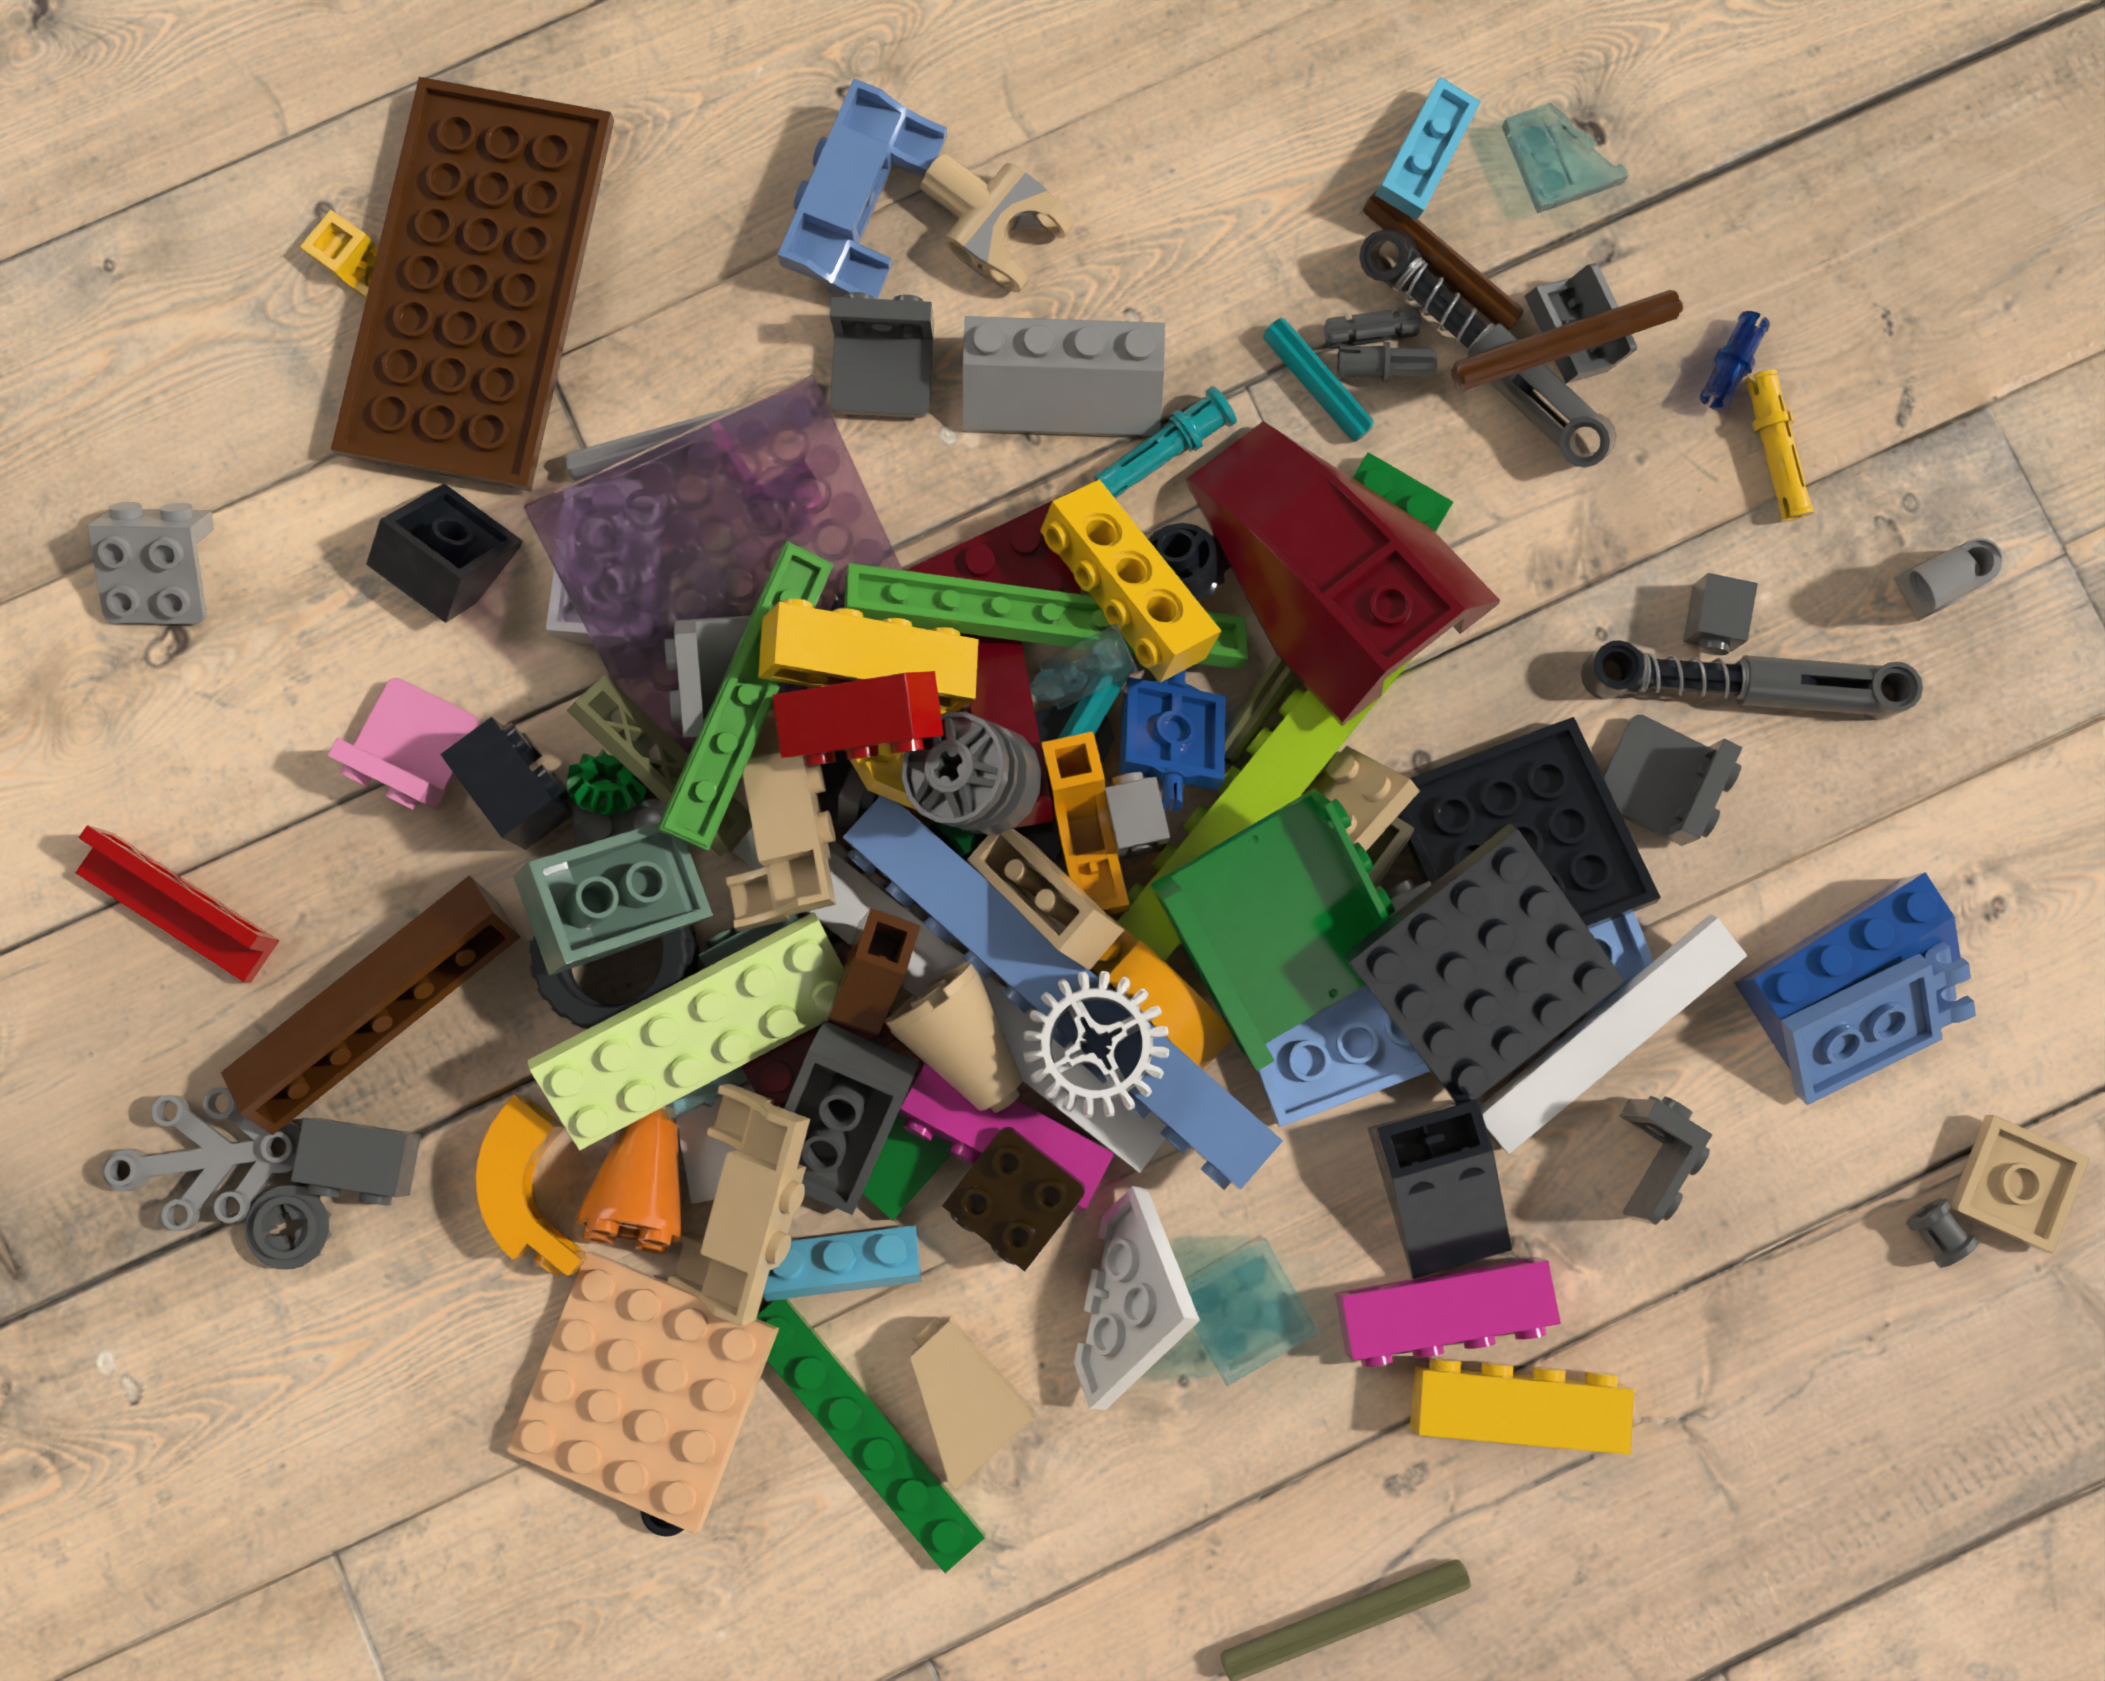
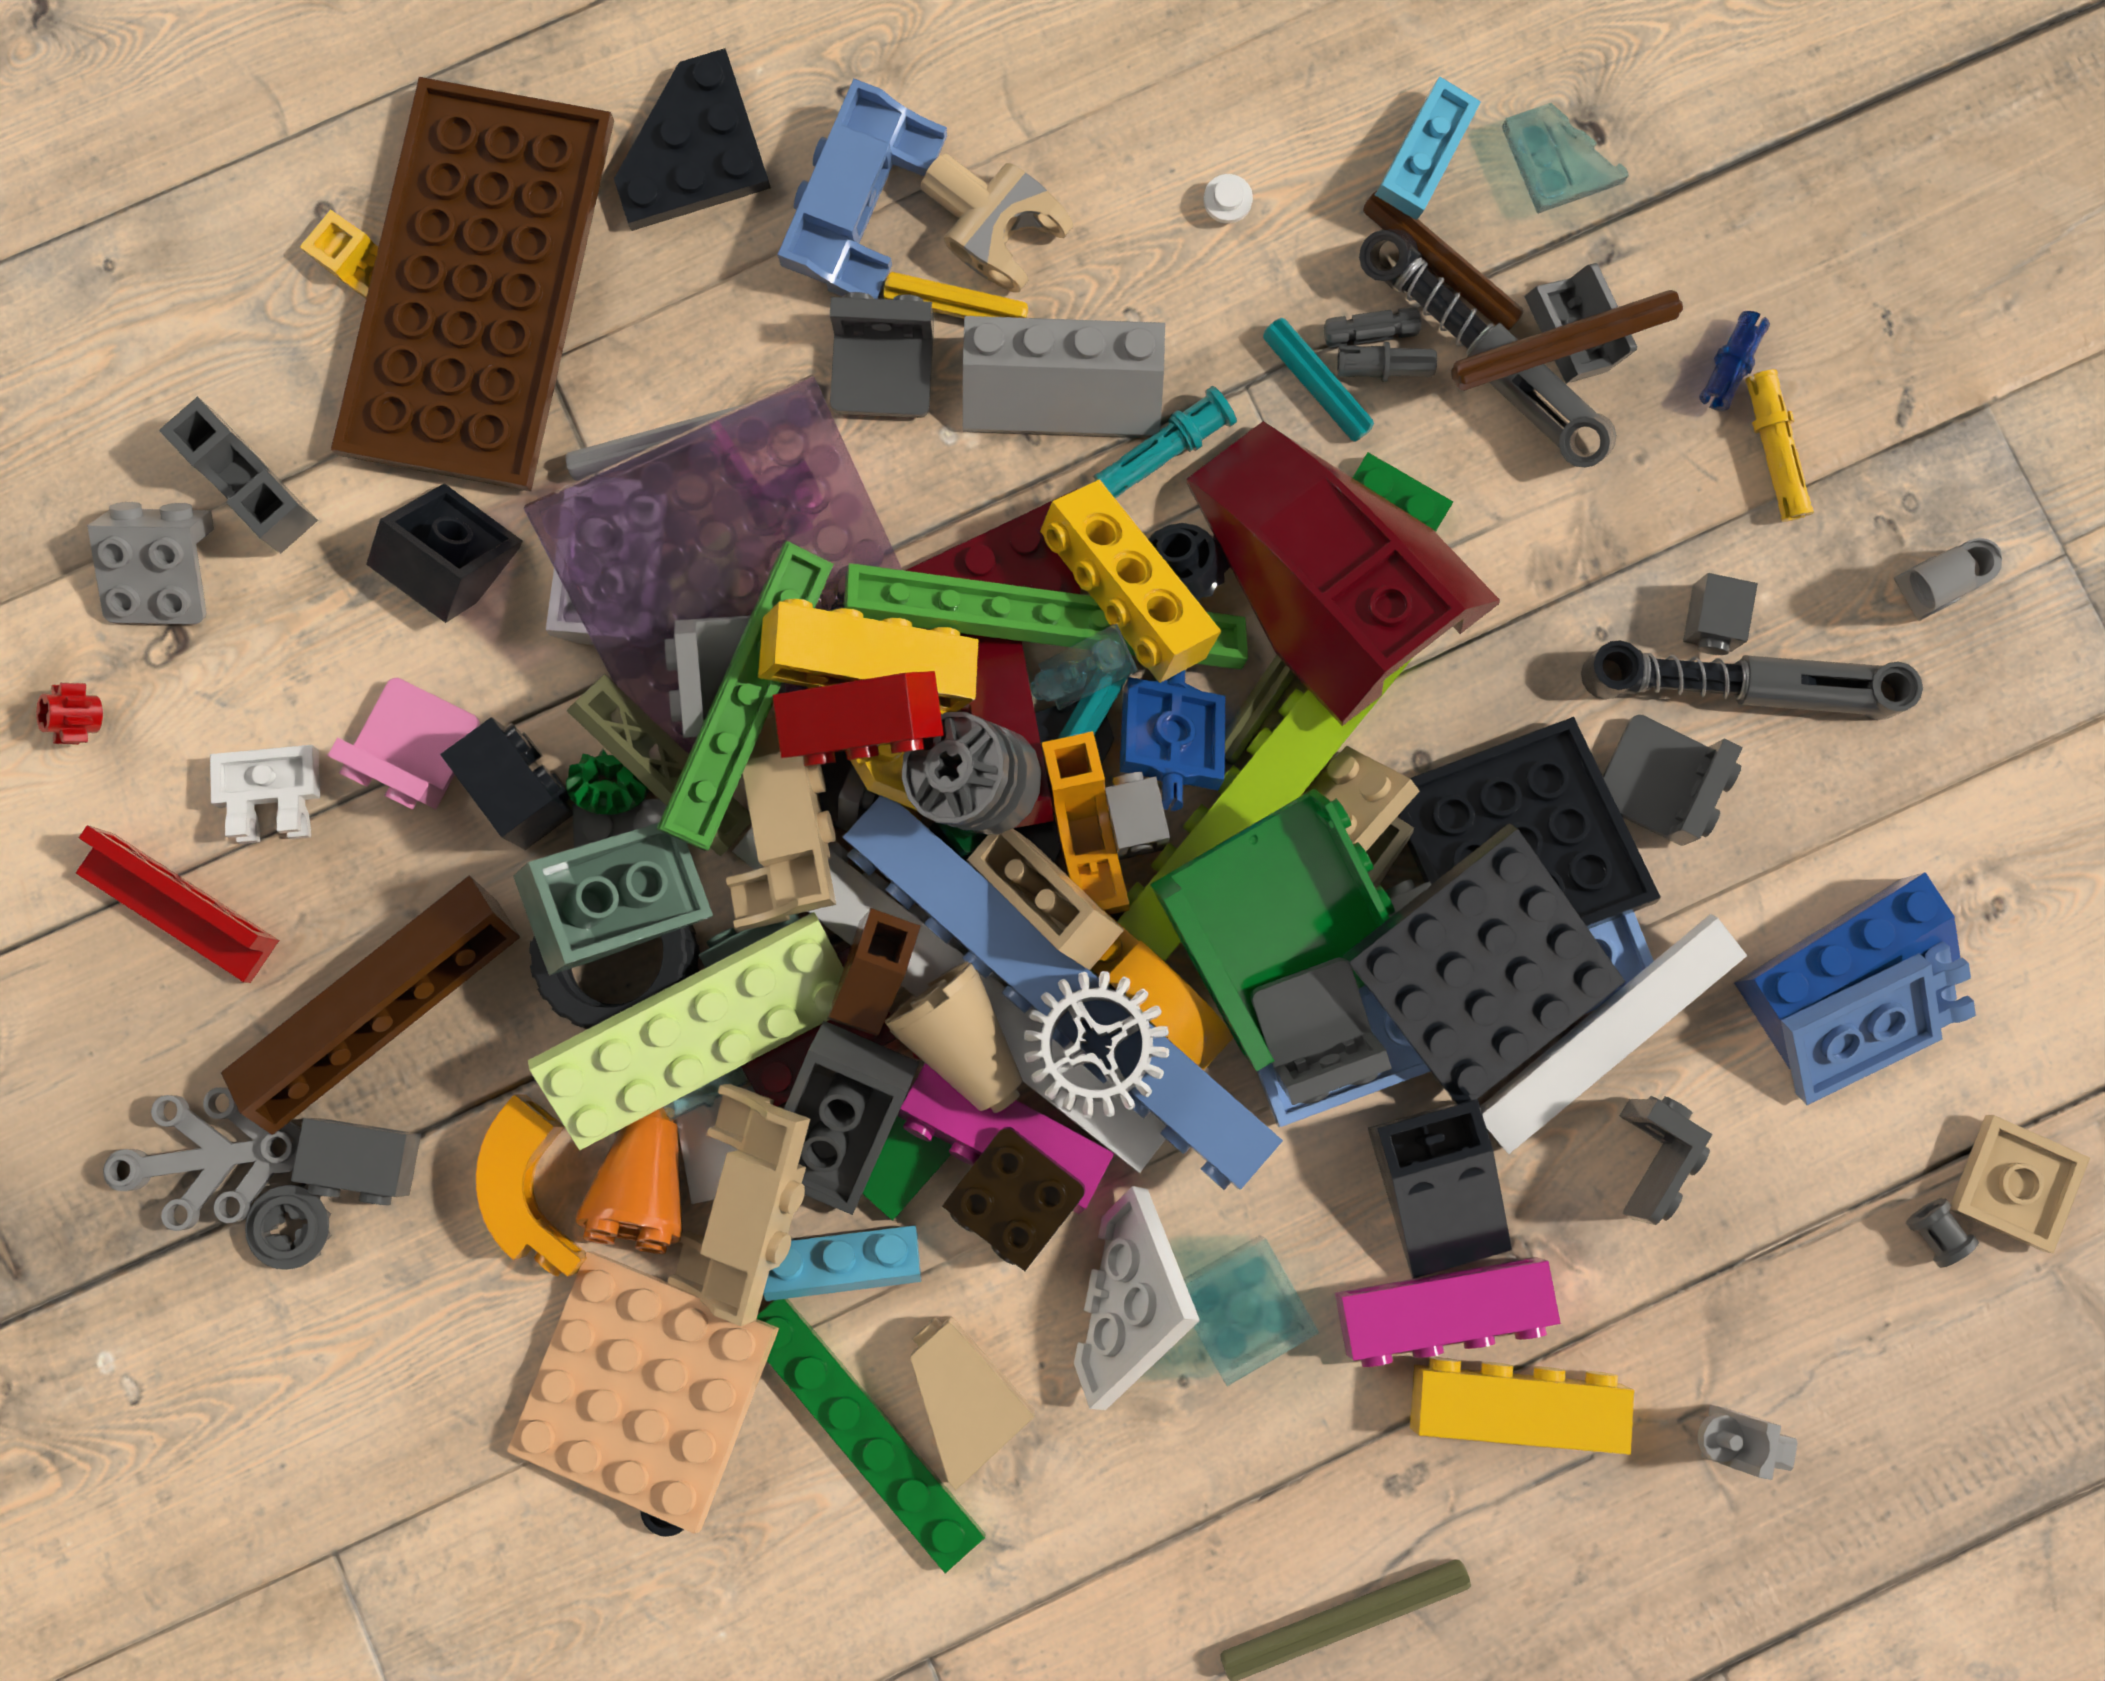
(69, 713): none -> red gear
(239, 475): none -> dark grey arch
(265, 777): none -> white plate
(692, 147): none -> black plate
(953, 299): none -> yellow axle
(1228, 198): none -> white plate
(1318, 1032): none -> dark grey bracket
(1745, 1443): none -> light grey hips

